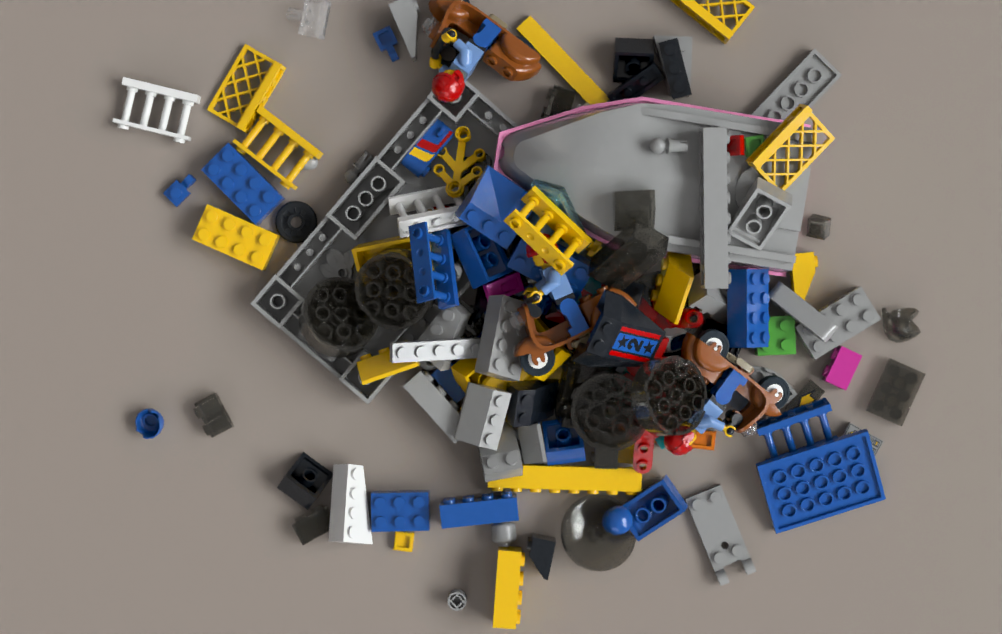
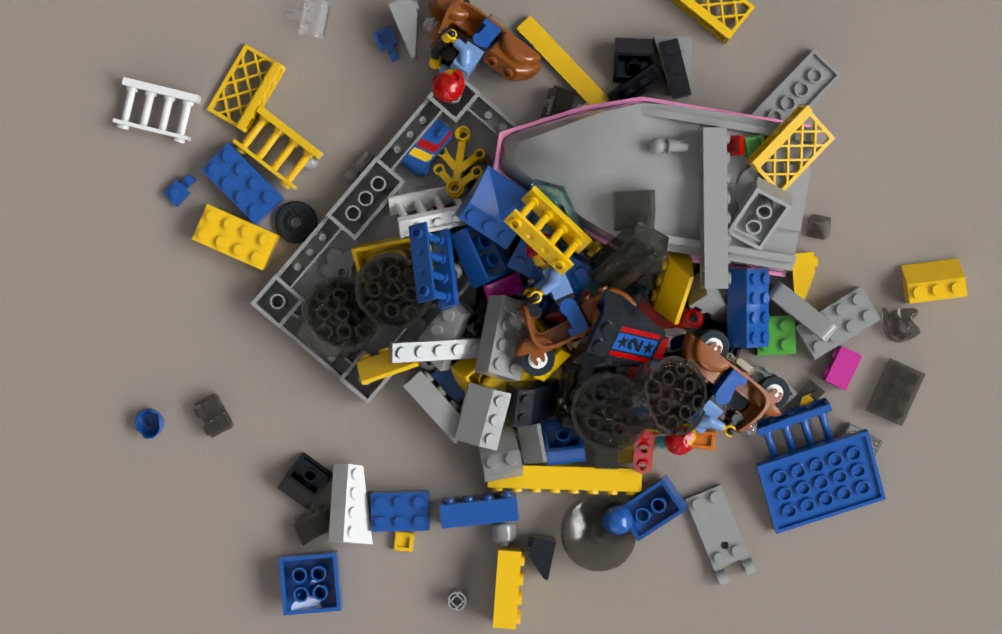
(310, 582): none -> blue slope
(933, 281): none -> yellow slope

